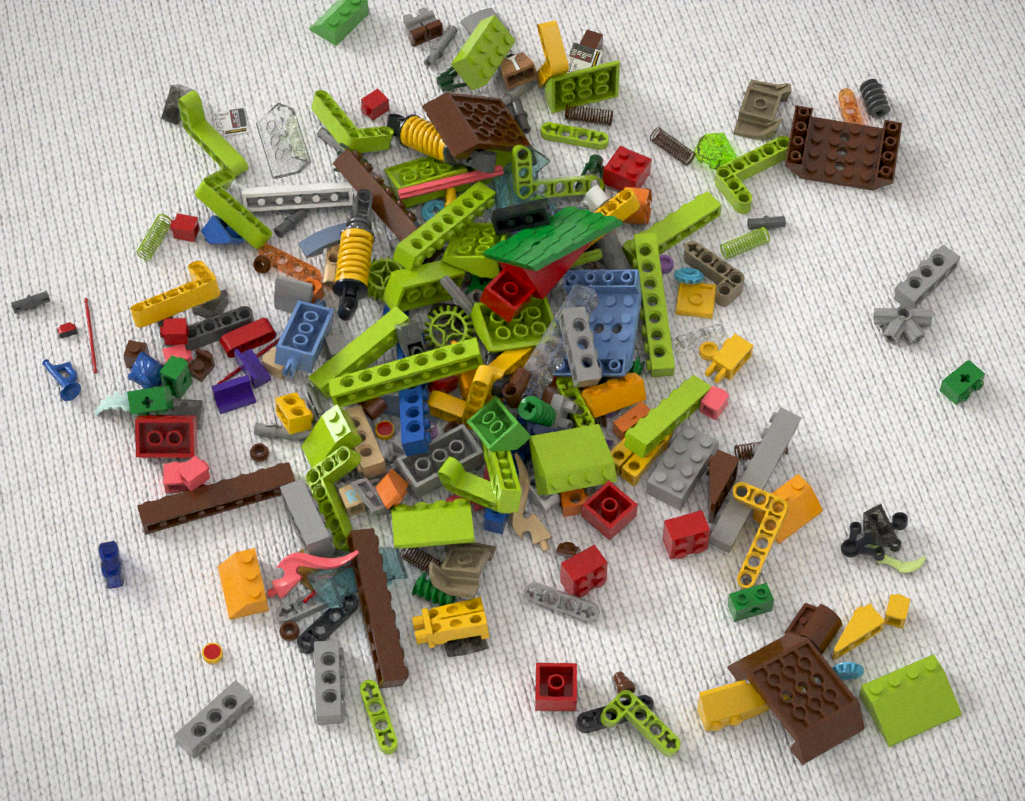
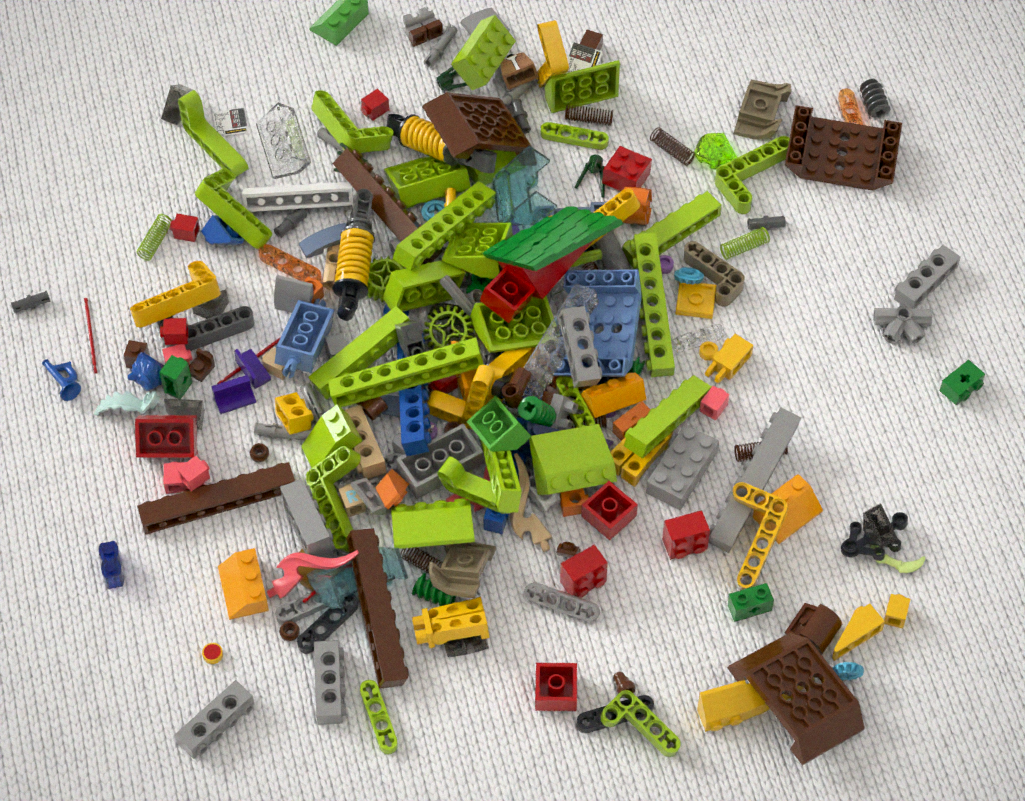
(66, 330): piece -> none
(161, 400): green brick -> none
(248, 337): red beam -> none
(259, 267): reddish brown plate -> none
(384, 430): tile -> none
(449, 182): coral axle -> none
(521, 216): black brick -> none
(550, 183): lime beam -> none
(594, 199): white piece -> none
(721, 477): reddish brown slope -> none
(910, 700): lime slope -> none

